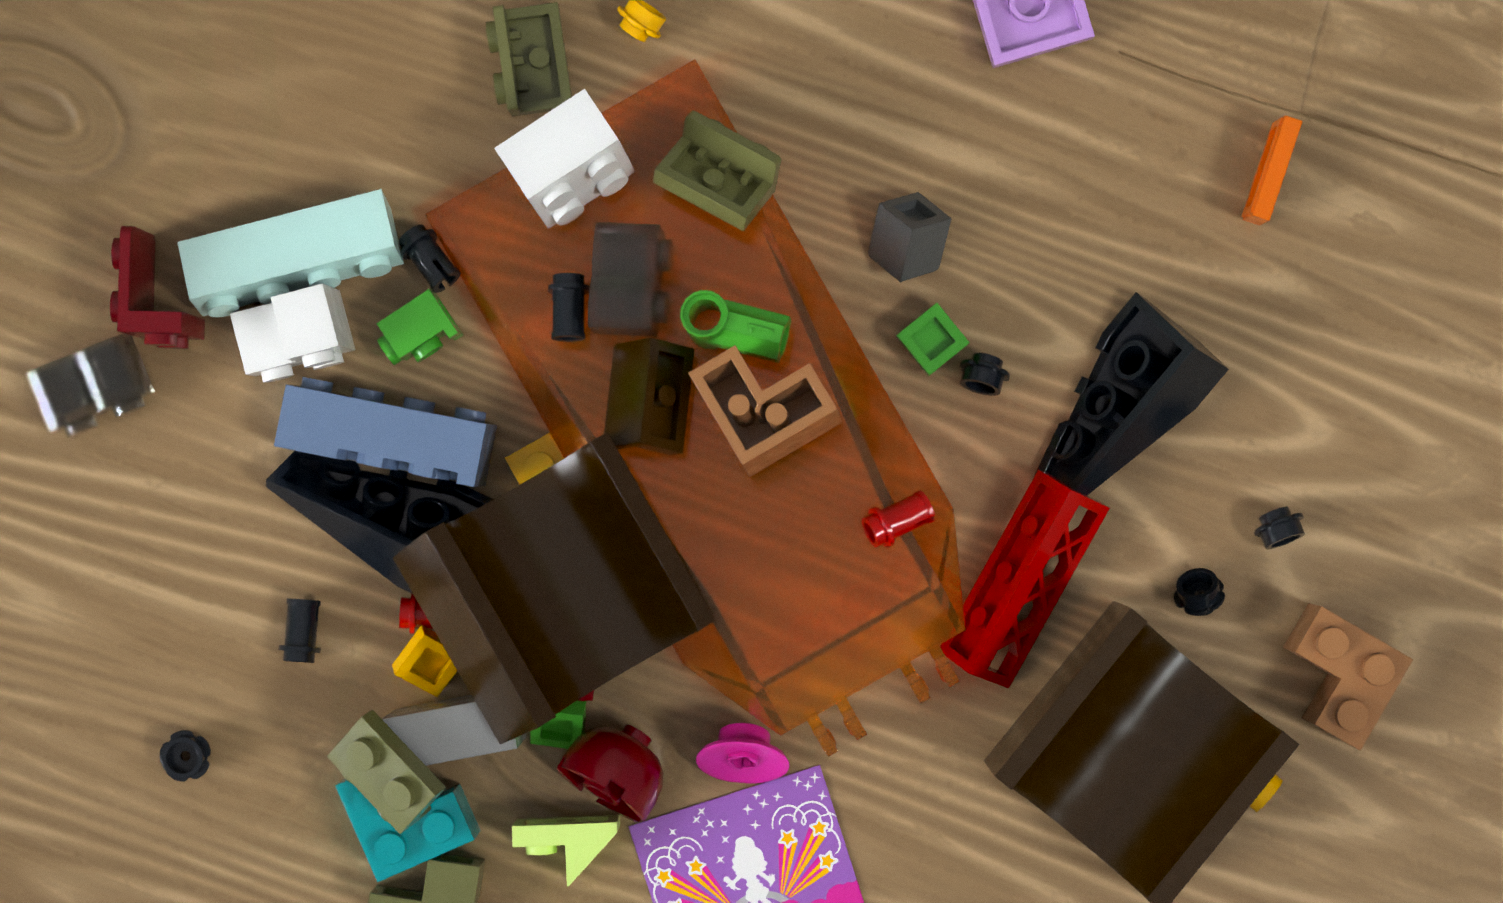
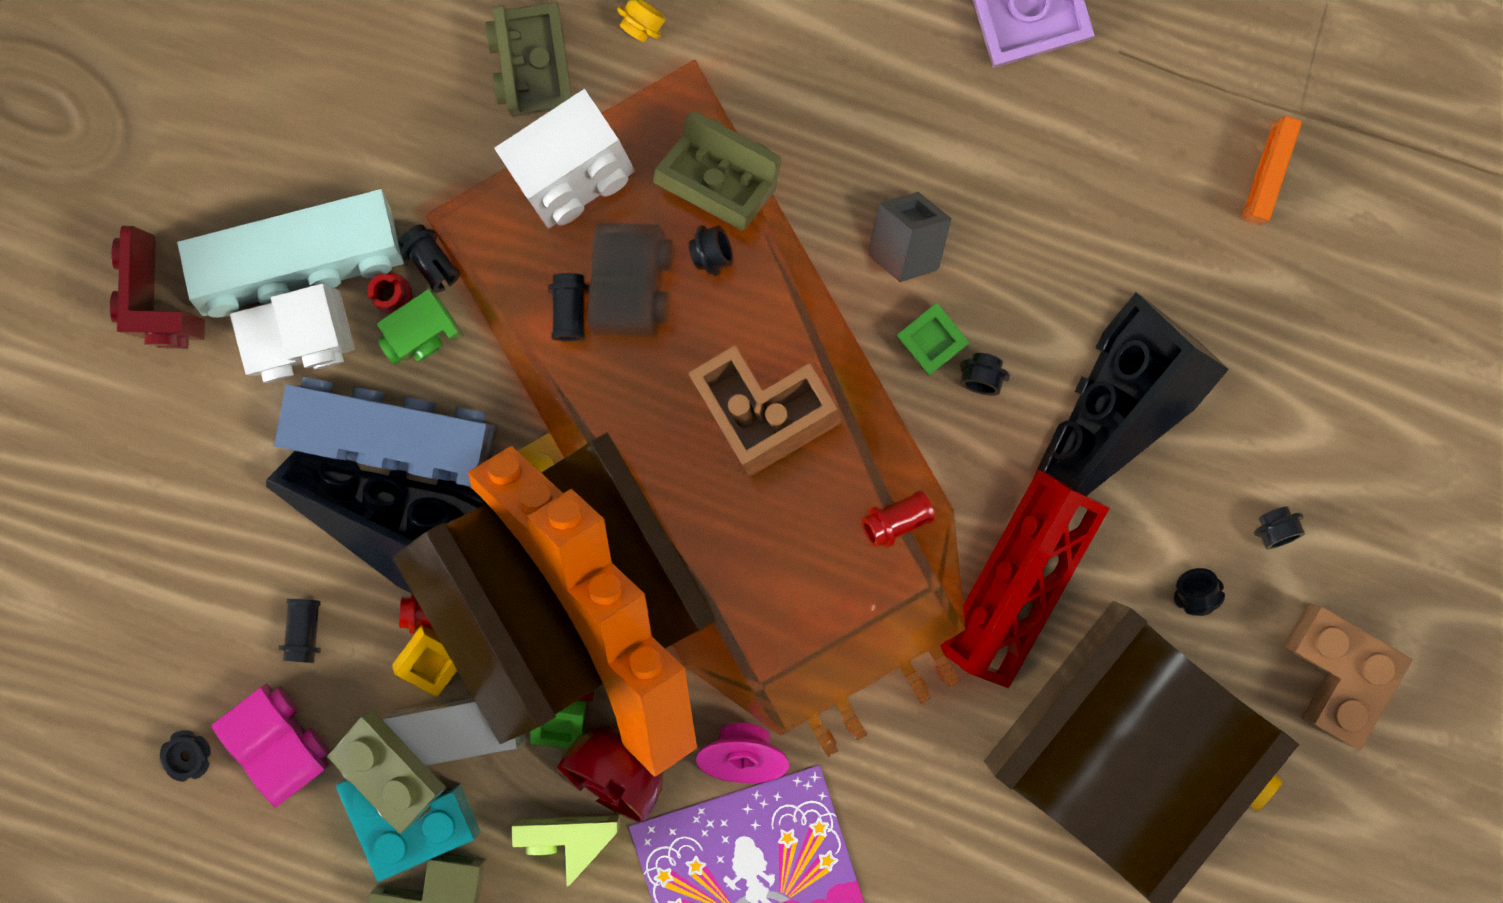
(91, 384): clear smoke brick -> none
(272, 744): none -> dark pink brick
(401, 296): none -> red pin
(605, 606): none -> orange arch
(649, 395): dark brown panel -> none
(711, 249): none -> black plate
(749, 328): bright green piece -> none

